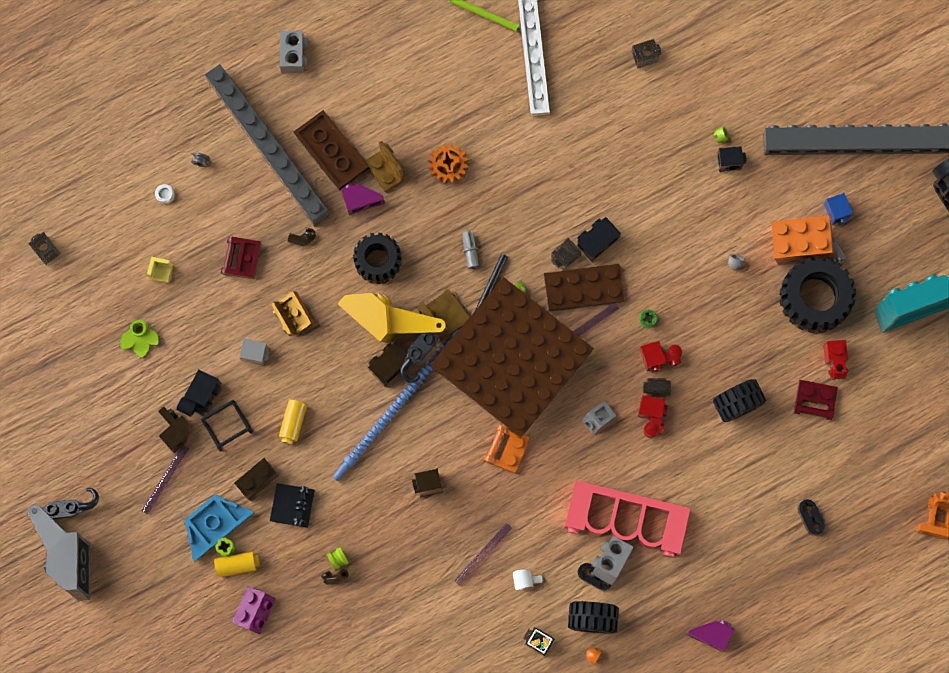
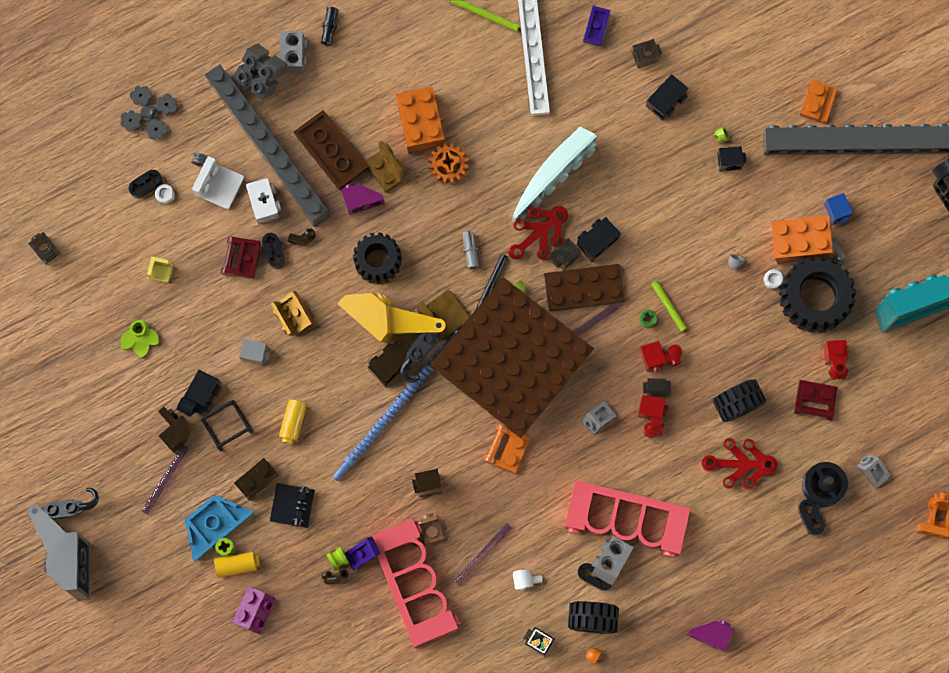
(143, 179): none -> black beam
(148, 112): none -> dark grey plant
(217, 184): none -> white bracket
(260, 71): none -> dark grey brick
(266, 211): none -> white brick
(269, 252): none -> black beam
(329, 26): none -> black pin
(362, 553): none -> dark purple plate
(420, 119): none -> orange brick
(430, 629): none -> coral fence
(431, 529): none -> medium nougat bracket
(541, 231): none -> red plant
(556, 169): none -> light aqua wedge
(596, 26): none -> dark purple plate
(667, 97): none -> black brick
(669, 306): none -> lime bar
(743, 464): none -> red plant
(773, 279): none -> white tile
(818, 101): none -> orange plate
(825, 484): none -> black wheel
(874, 470): none -> light grey bracket

